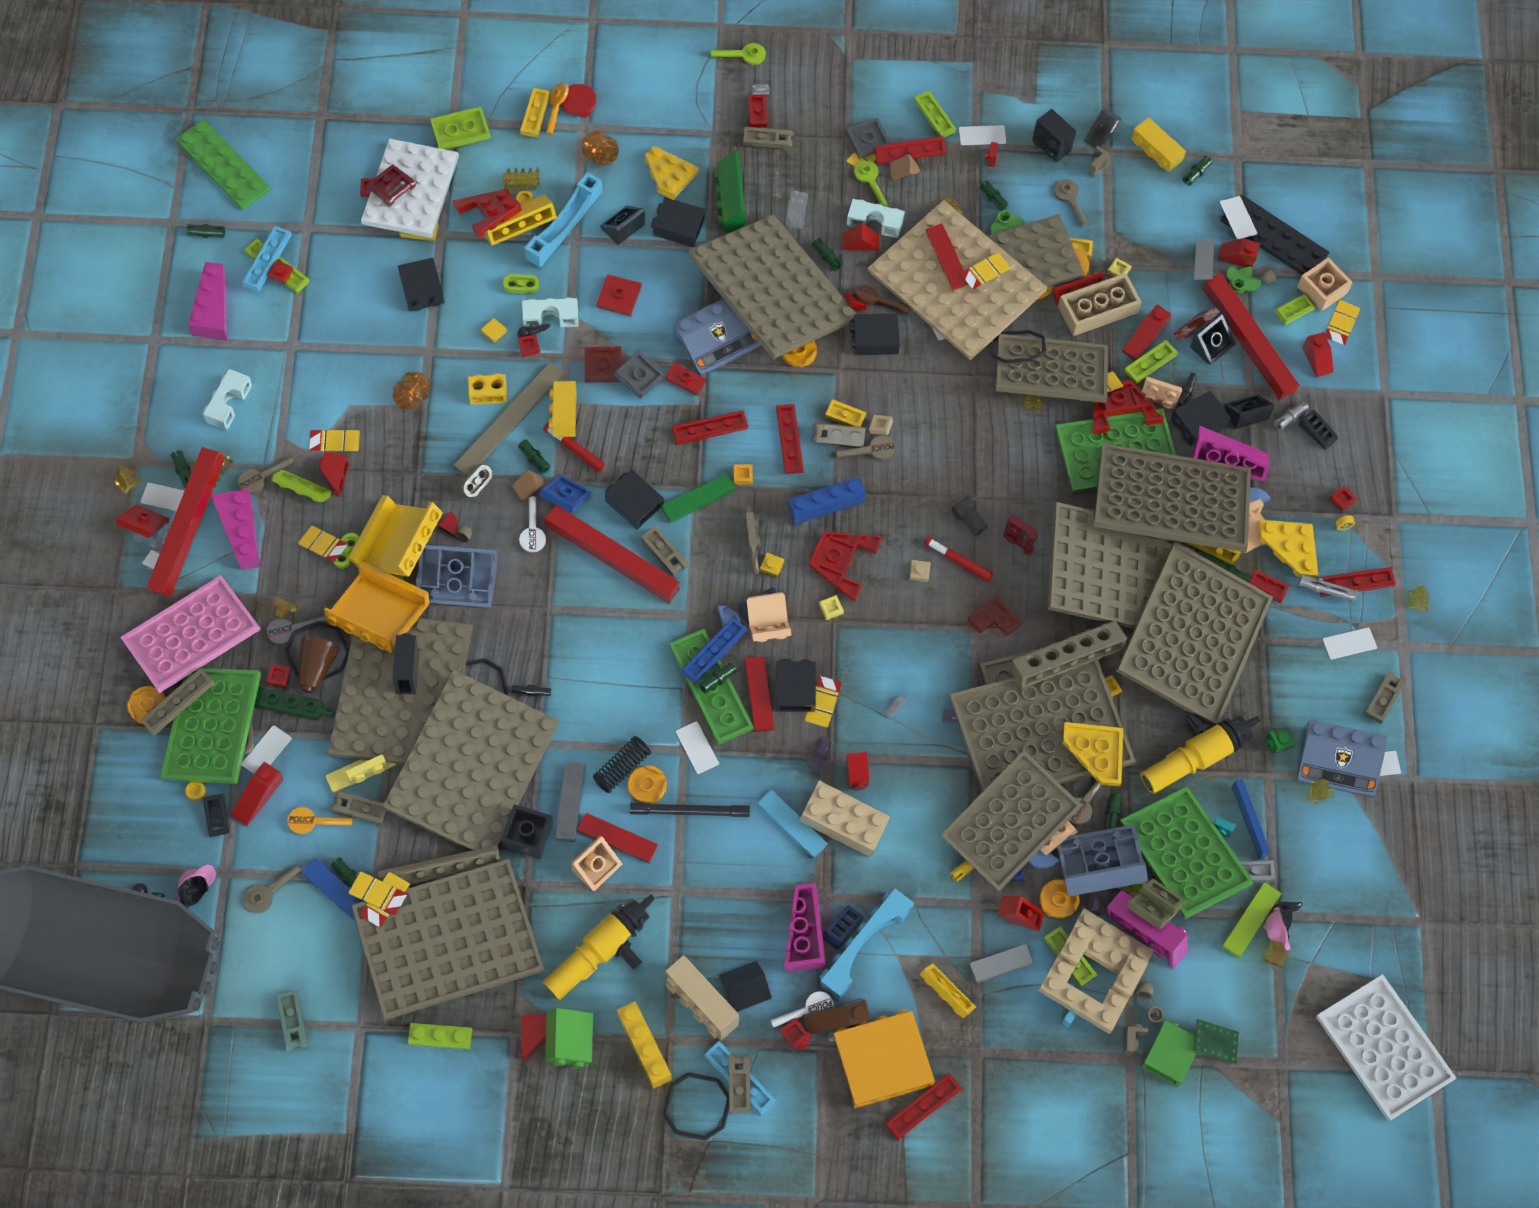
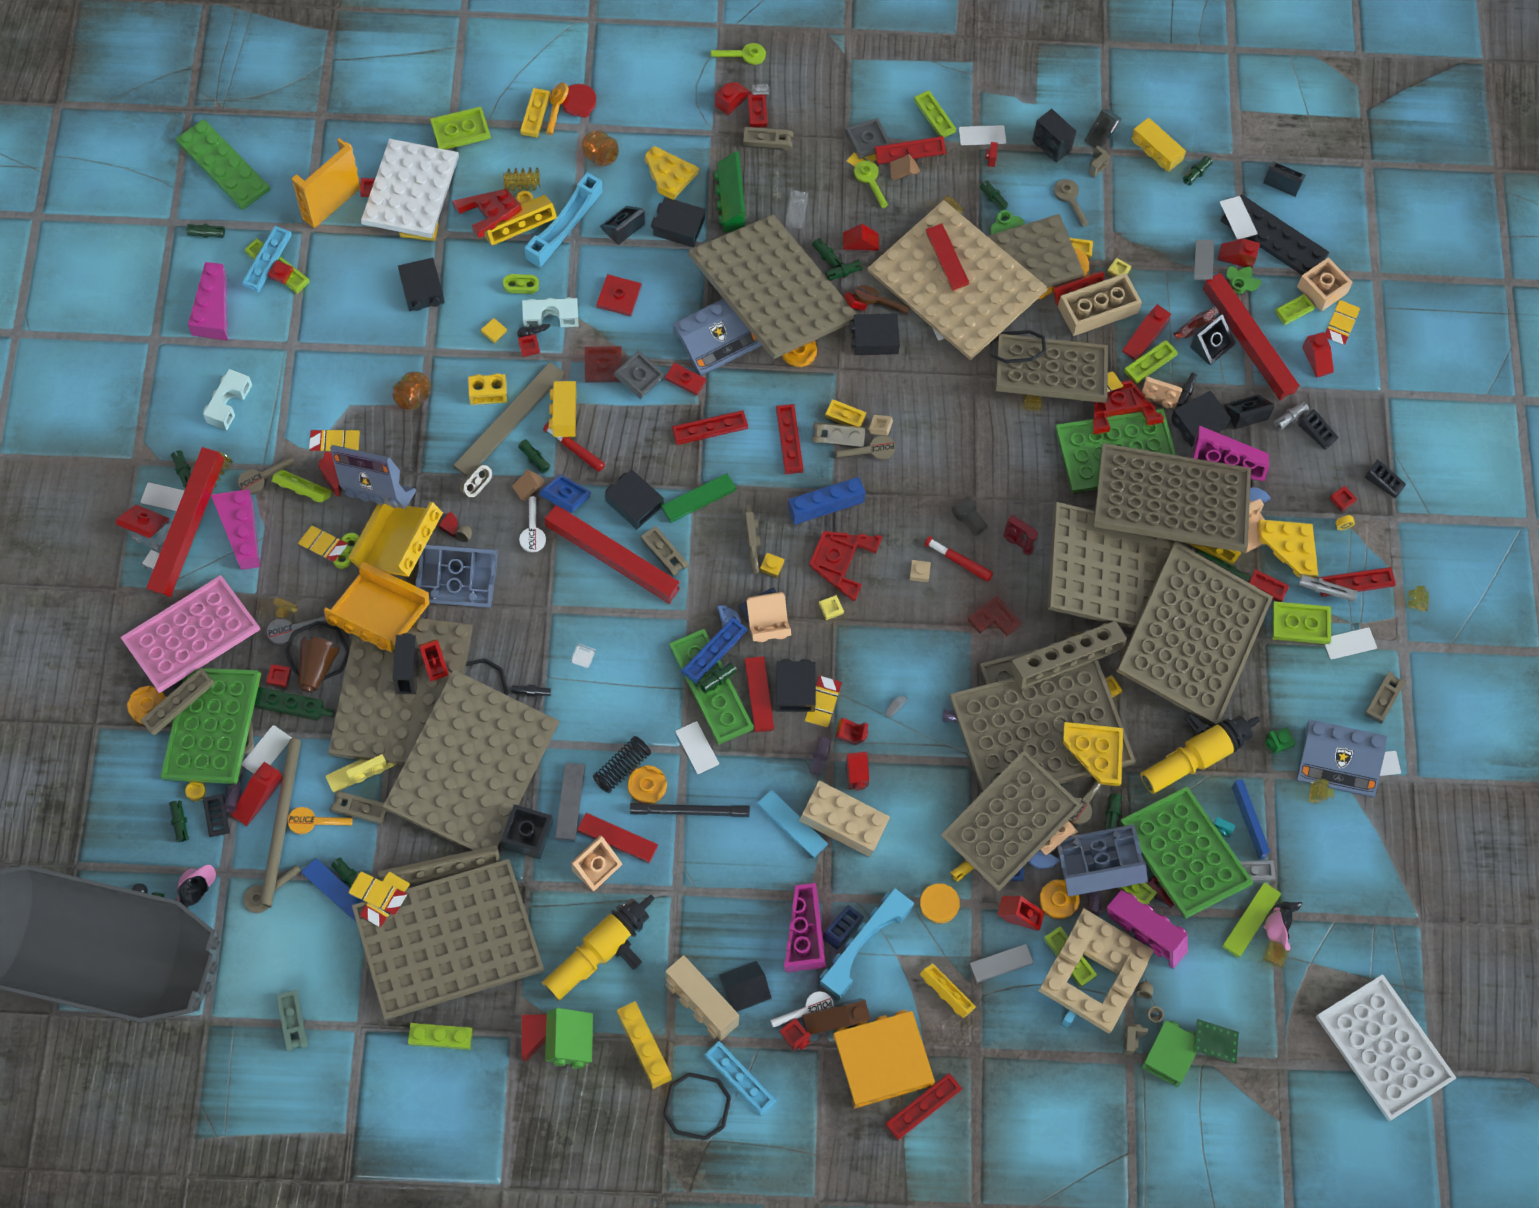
(125, 479): clear yellow tile -> none
(178, 821): none -> dark green pin
(232, 793): none -> clear purple pin
(280, 823): none -> dark tan piece
(327, 186): none -> light orange panel
(370, 477): none -> sand blue piece
(387, 181): dark red plate -> none
(433, 660): none -> red slope
(583, 655): none -> clear tile
(730, 97): none -> red slope
(739, 1085): dark tan plate -> none
(743, 474): light orange plate -> none
(844, 270): none -> dark green pin
(851, 731): none -> red bracket
(863, 212): light aqua arch -> none
(939, 903): none -> light orange tile
(985, 270): yellow sticker -> none
(1156, 904): olive slope -> none
(1268, 276): dark tan hinge -> none
(1284, 178): none -> black slope
(1301, 622): none -> lime plate
(1389, 475): none -> black slope

